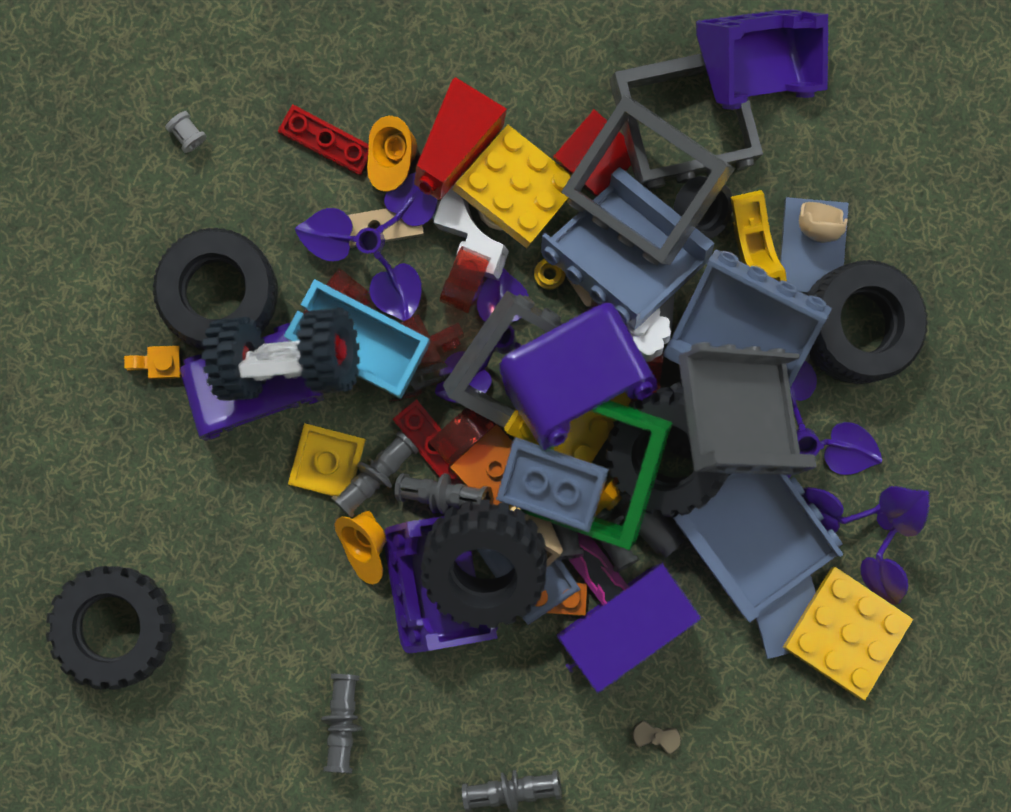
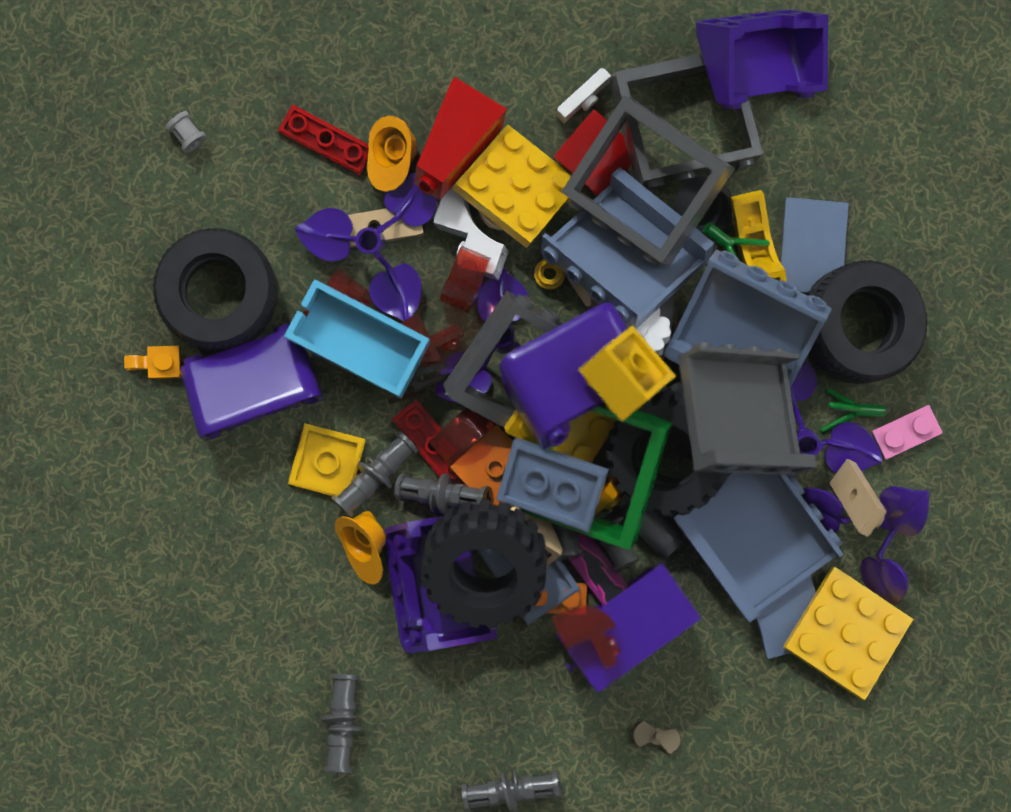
(67, 629): black tyre -> none
(242, 361): black plate -> none
(584, 97): none -> white plate
(585, 623): none -> clear red brick
(626, 373): none -> yellow slope
(727, 242): none -> green plant
(821, 222): tan hair -> none
(855, 409): none -> green plant
(858, 498): none -> tan tile
(906, 432): none -> bright pink plate

